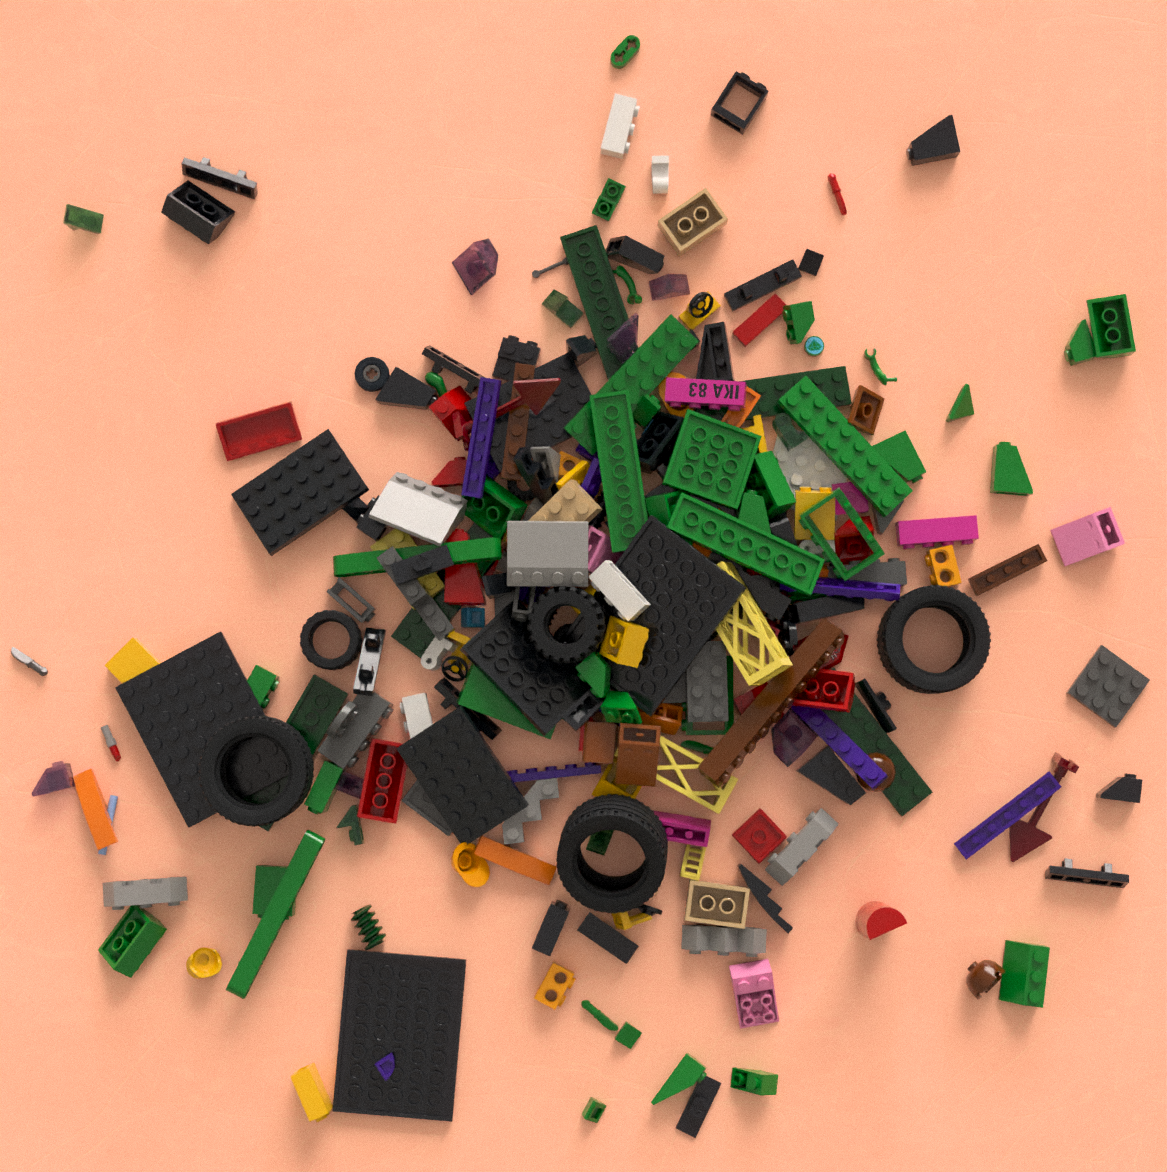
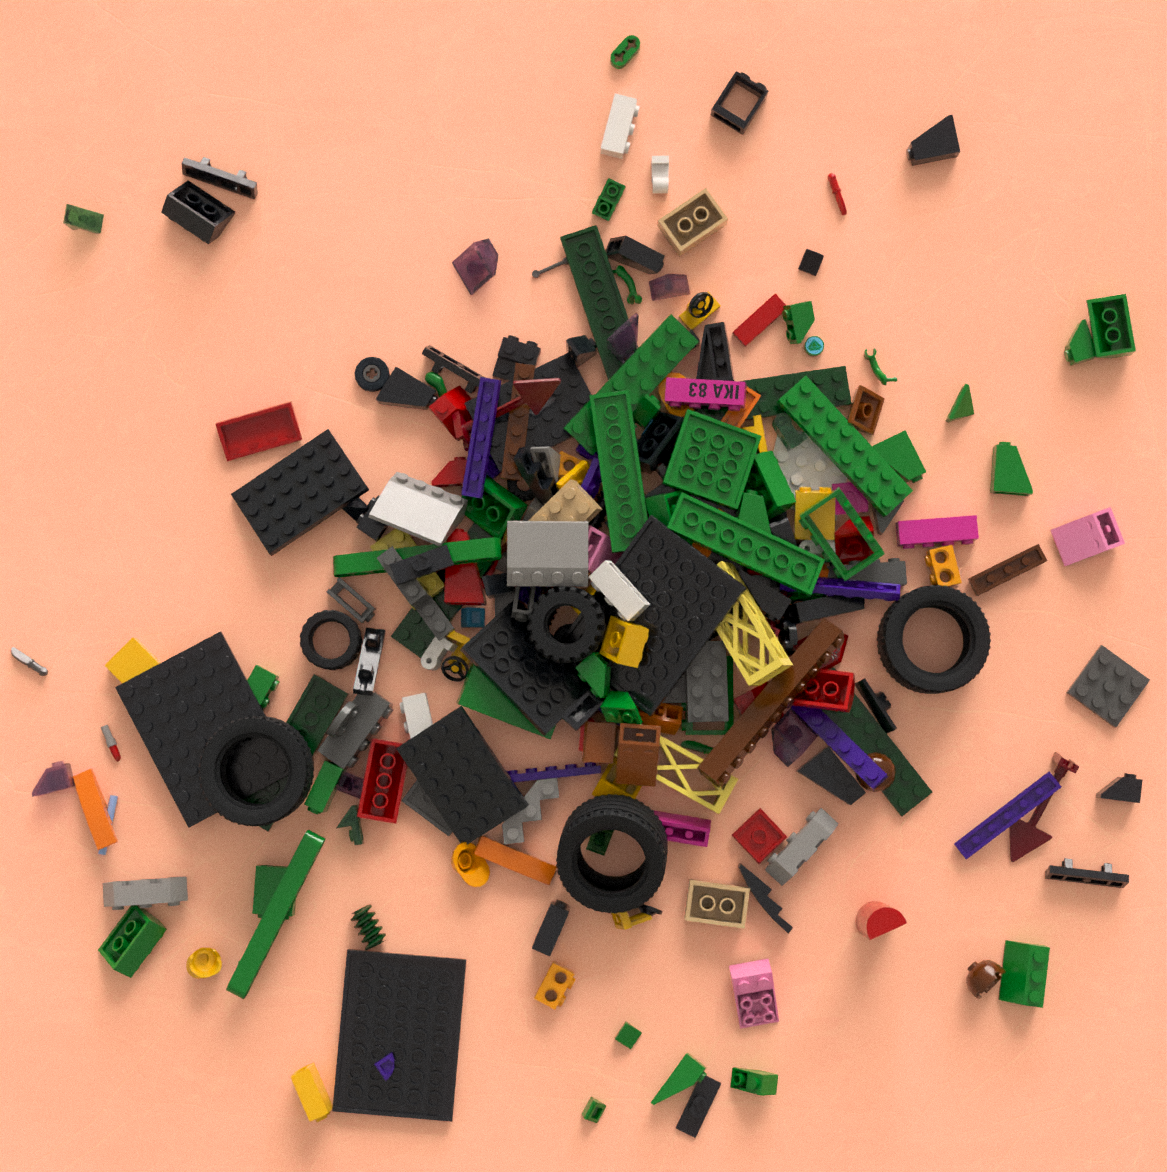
(480, 720): black hinge -> none
(562, 308): clear green slope -> none
(601, 1017): green piece -> none
(608, 938): black piece -> none
(695, 876): light yellow slope -> none
(723, 939): light grey brick -> none
(762, 285): black hinge -> none

